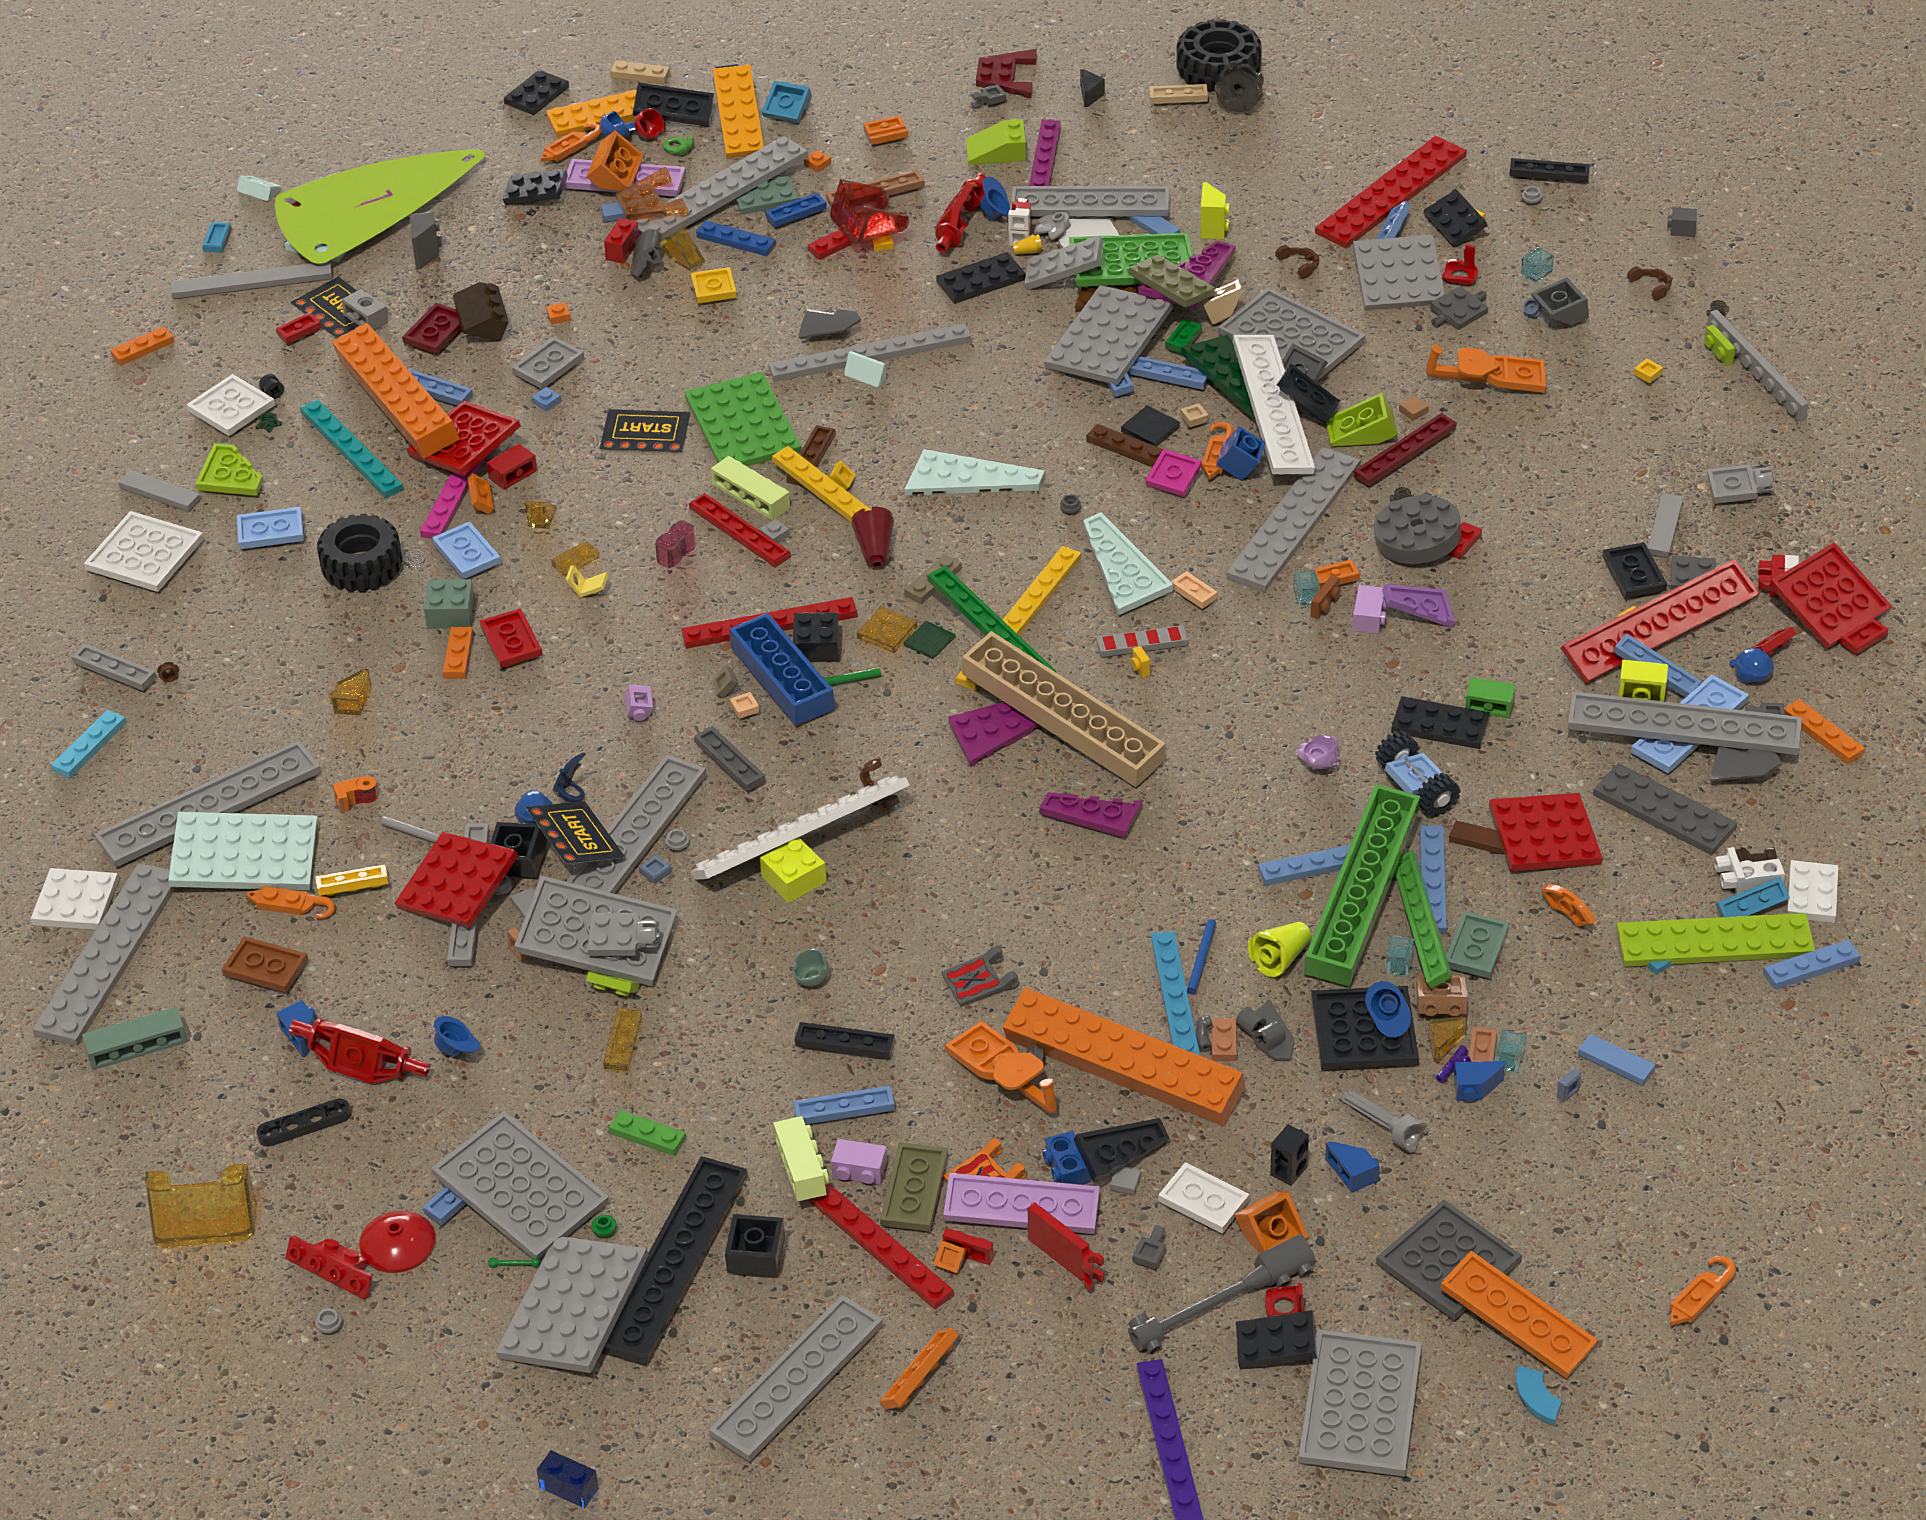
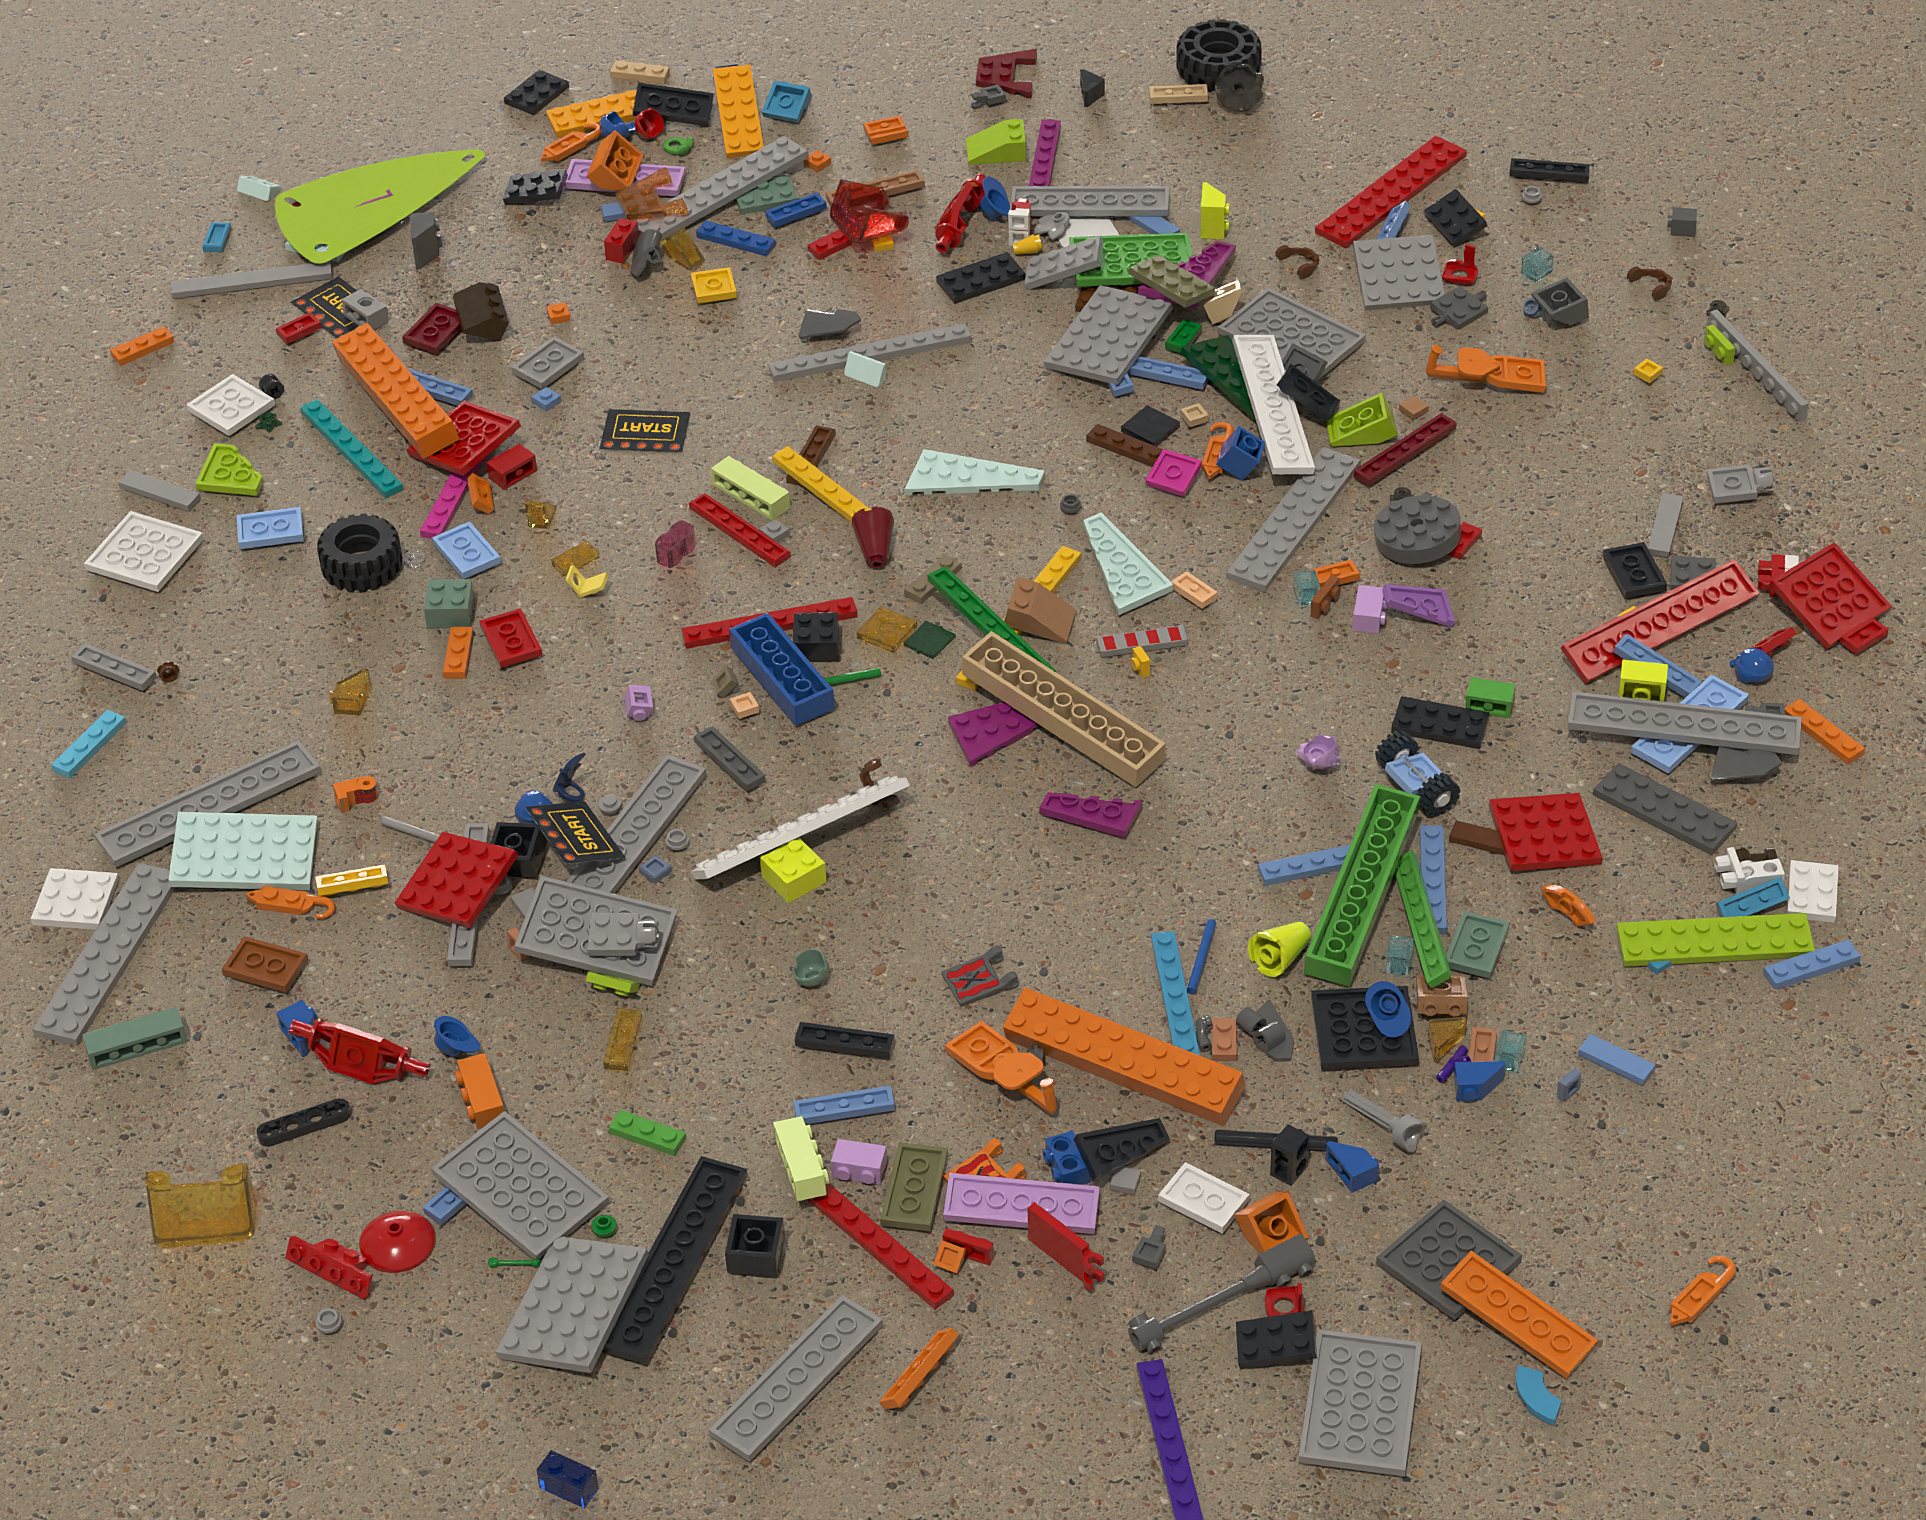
(478, 1089): none -> orange brick
(609, 805): none -> light grey plate
(742, 419): bright green plate -> none
(842, 475): yellow plate -> none
(1039, 611): none -> medium nougat slope
(1264, 1139): none -> black axle

